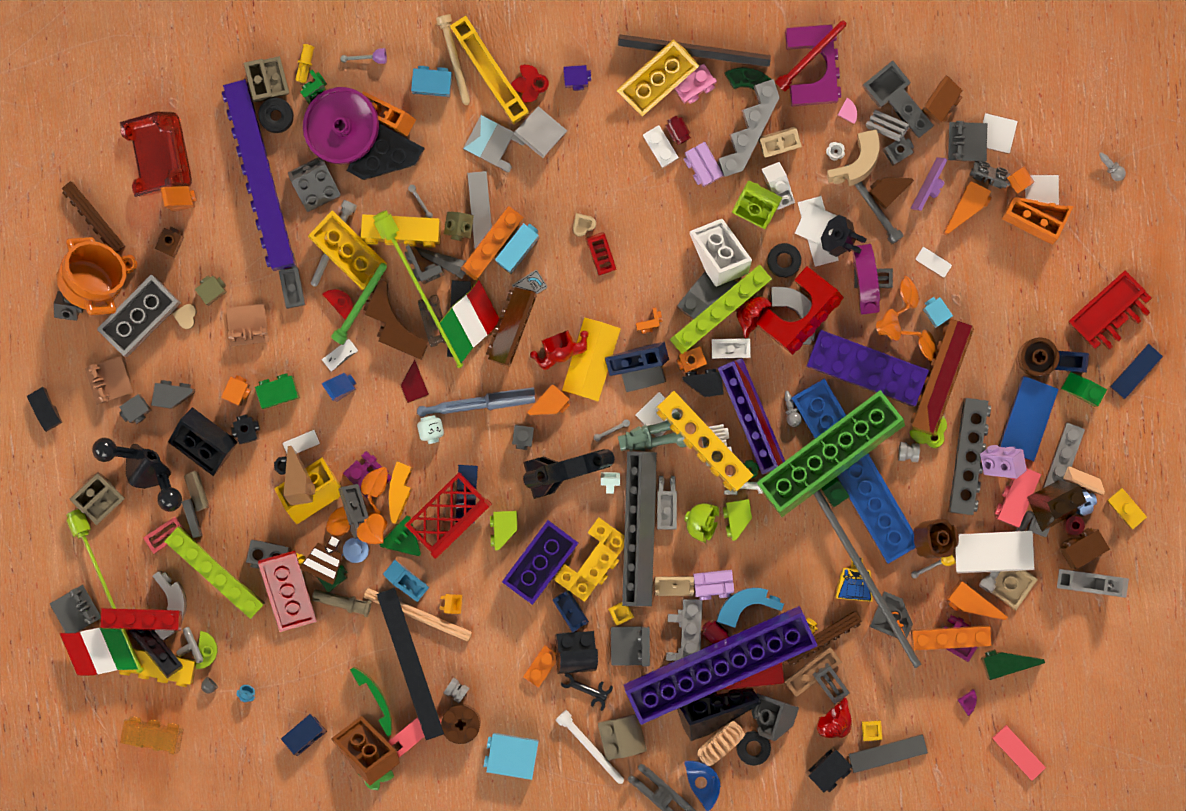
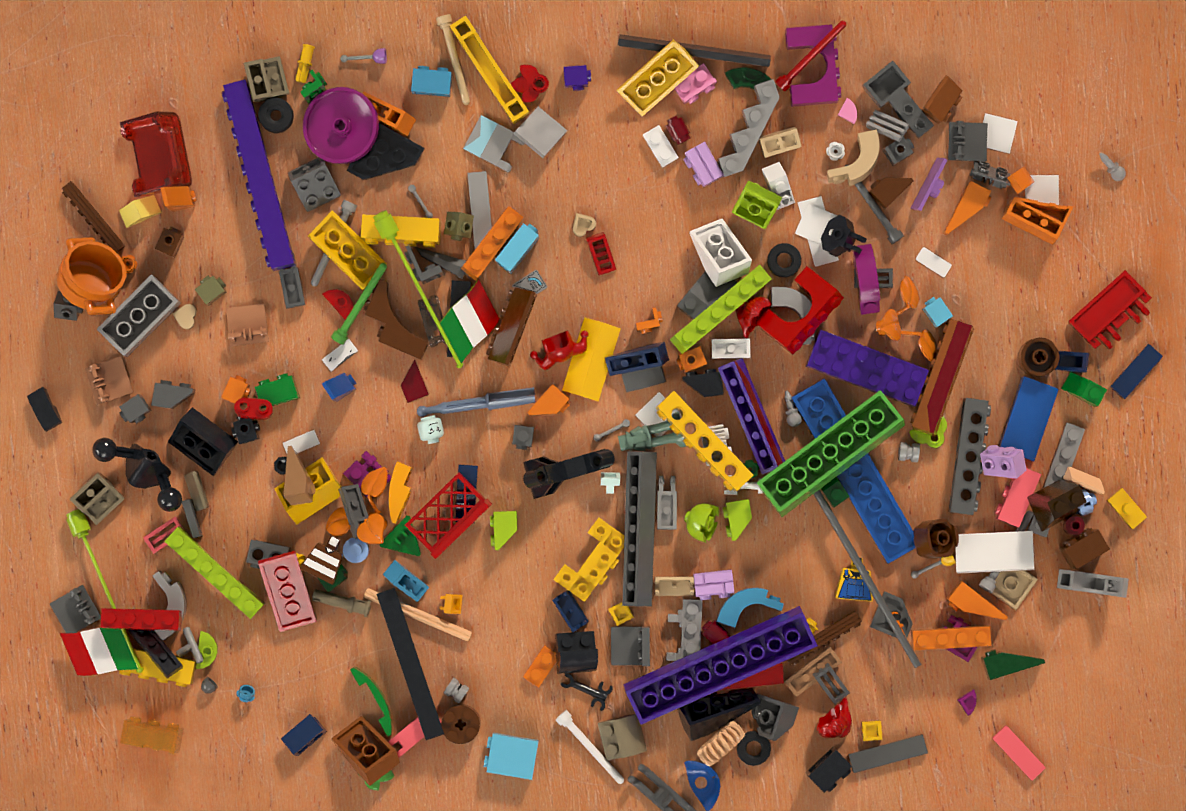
(140, 210): none -> light yellow slope
(253, 408): none -> red plate
(540, 562): dark purple brick -> none

